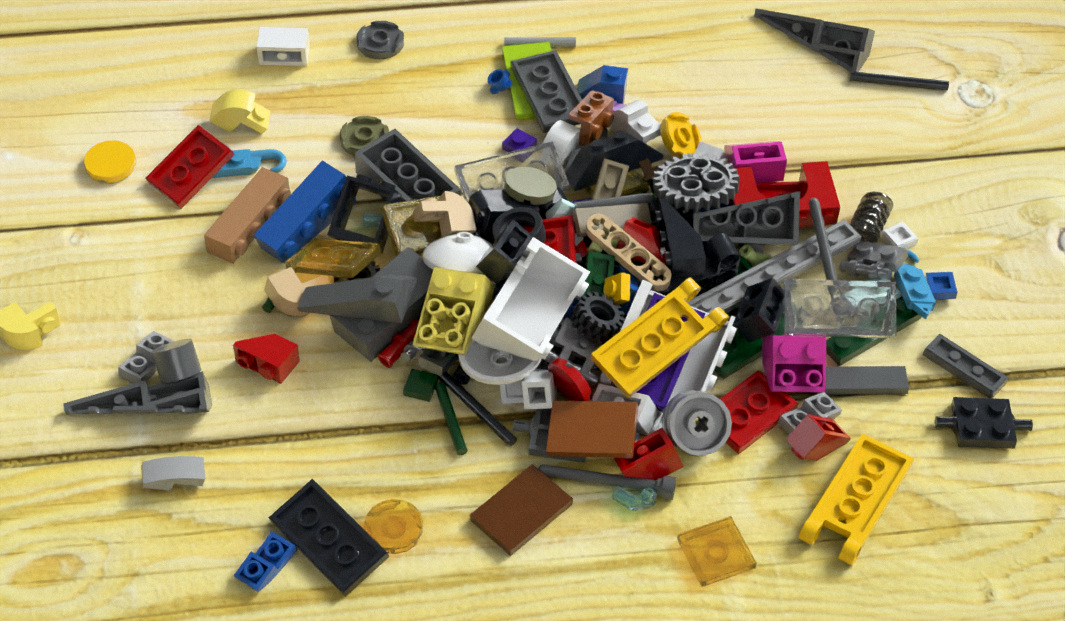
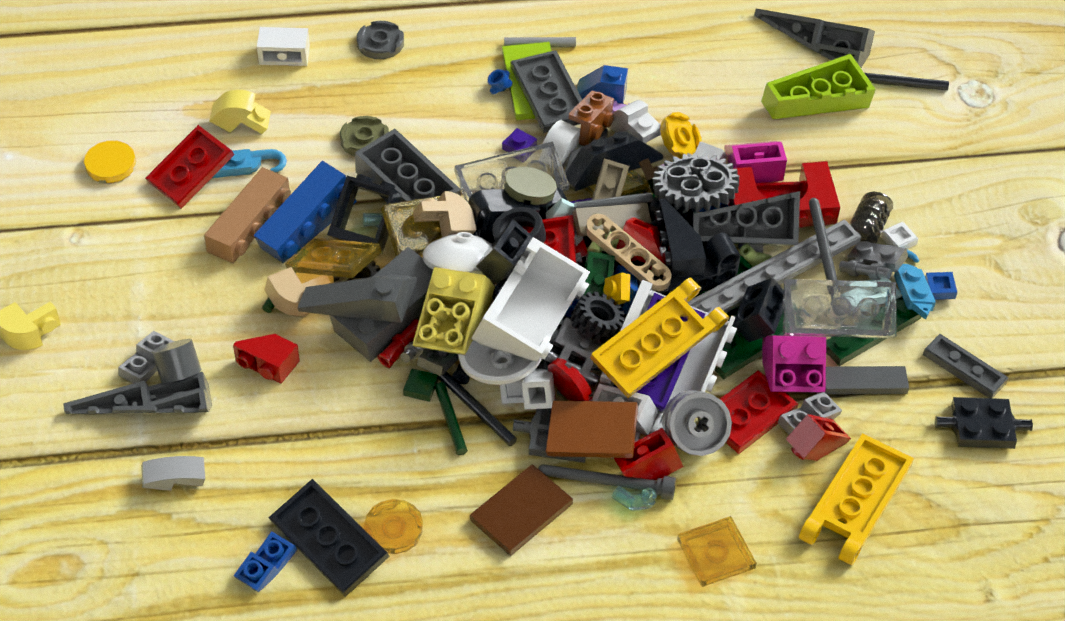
(819, 90): none -> lime wedge

